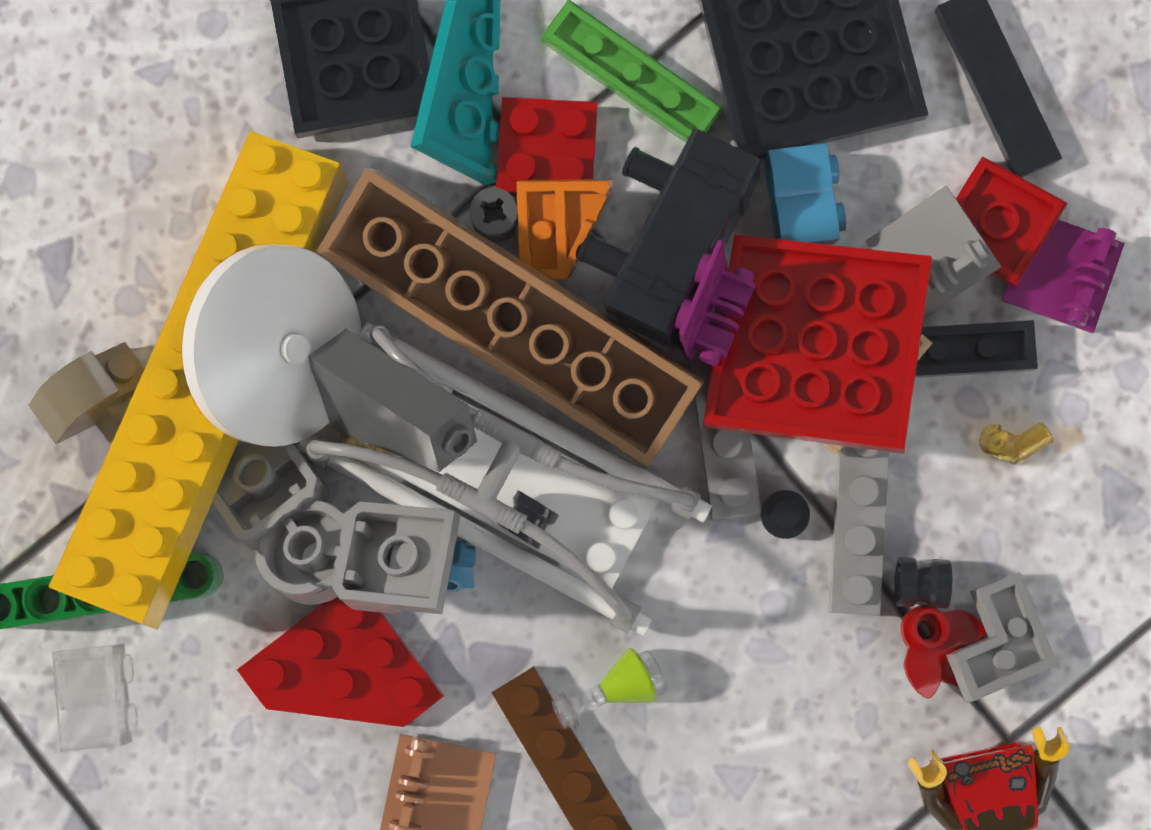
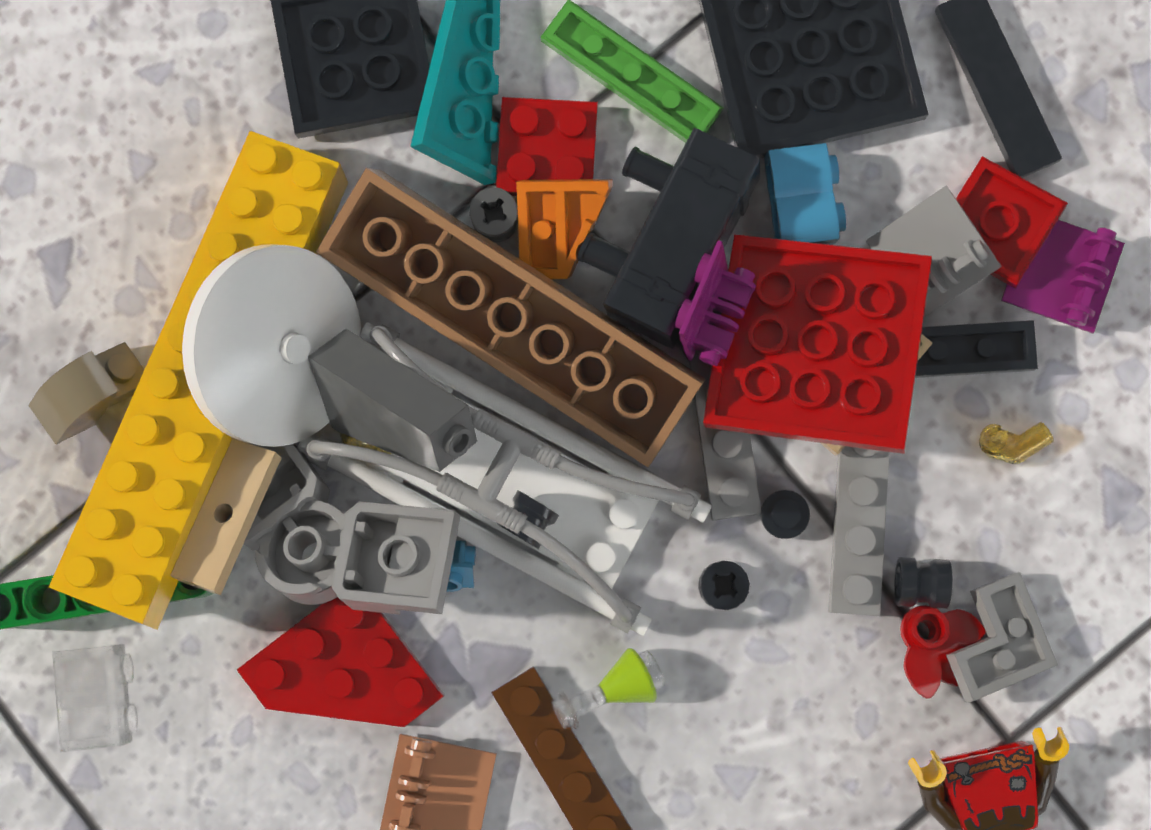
(238, 491): none -> tan tile
(712, 586): none -> black wheel

